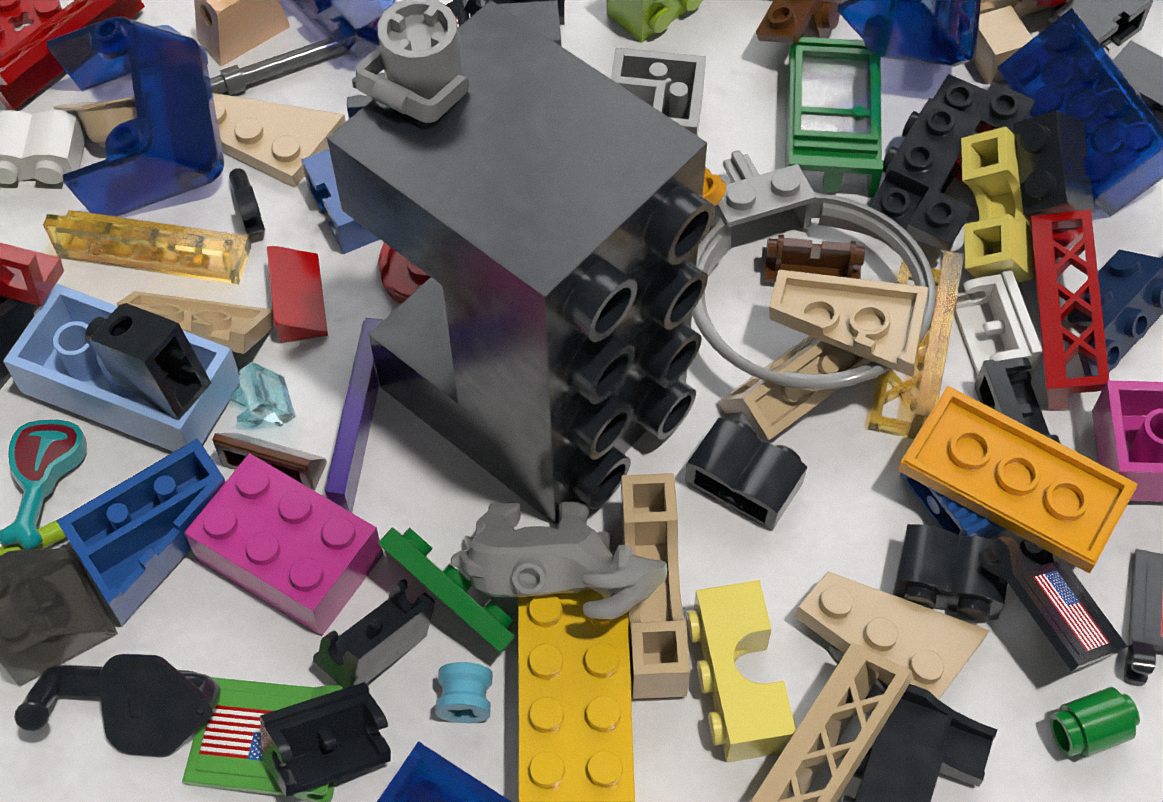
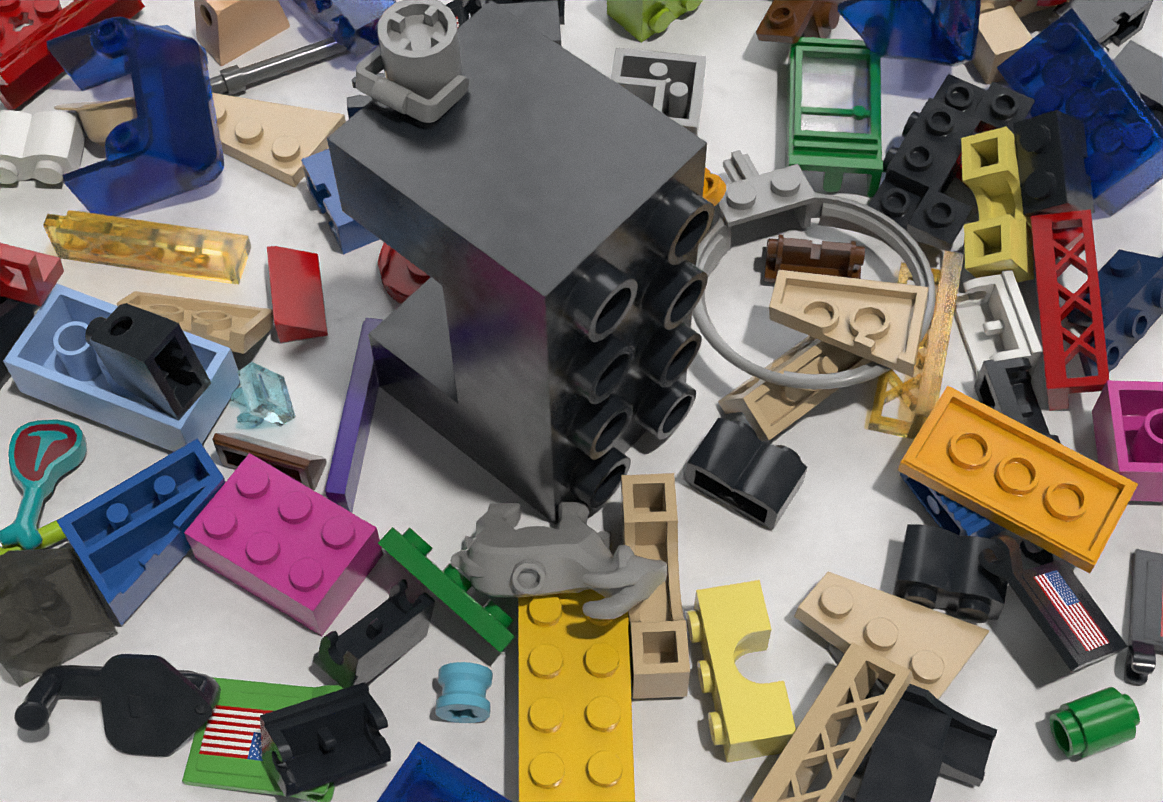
(246, 202): black bar -> none

